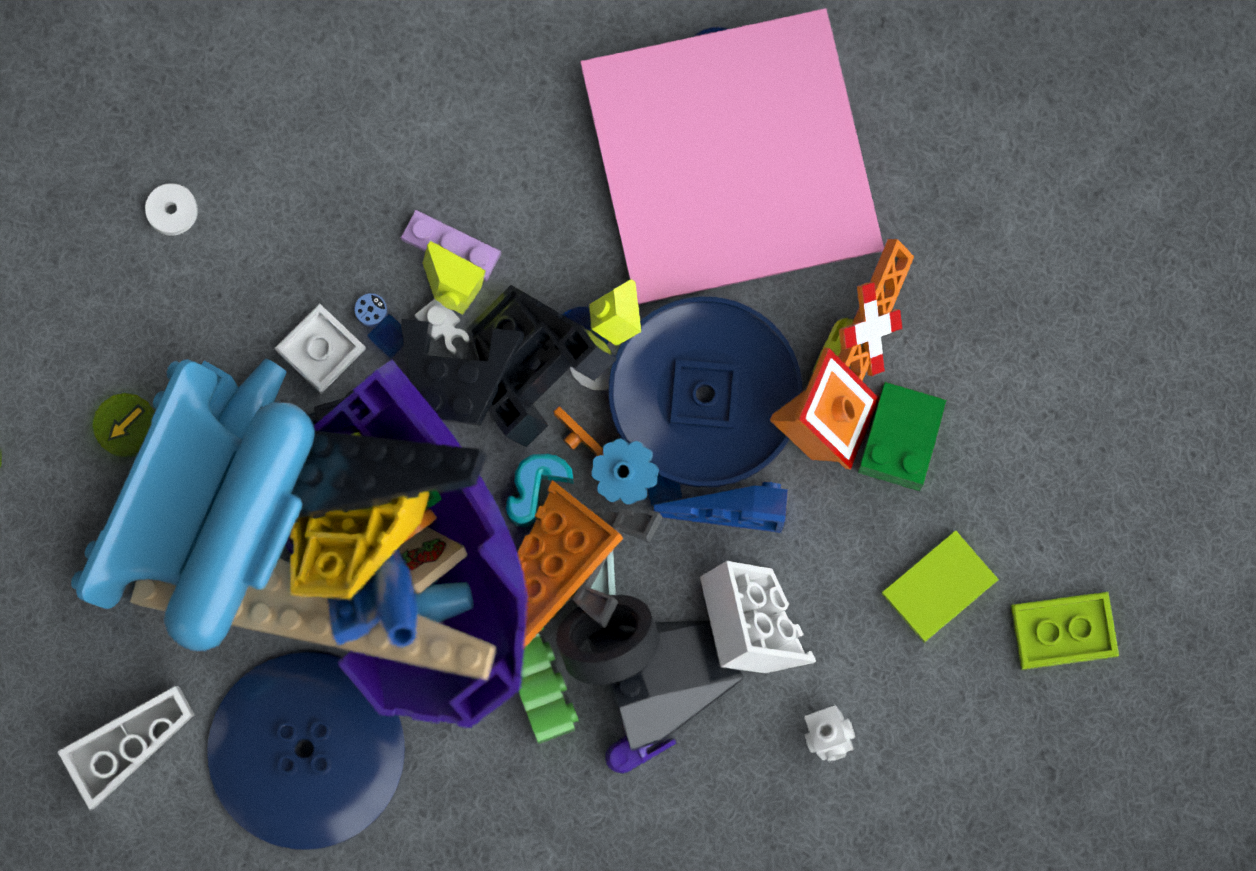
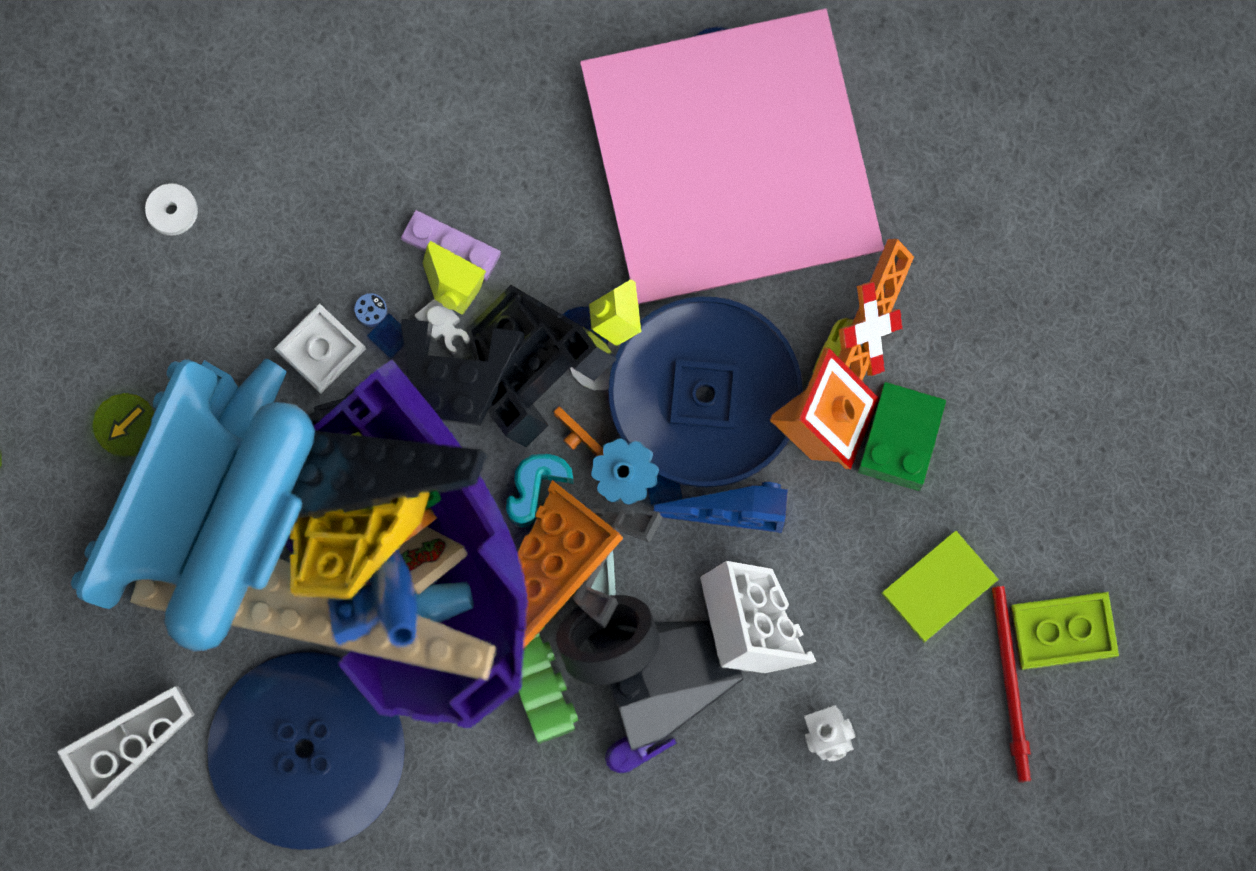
(1019, 747): none -> red bar

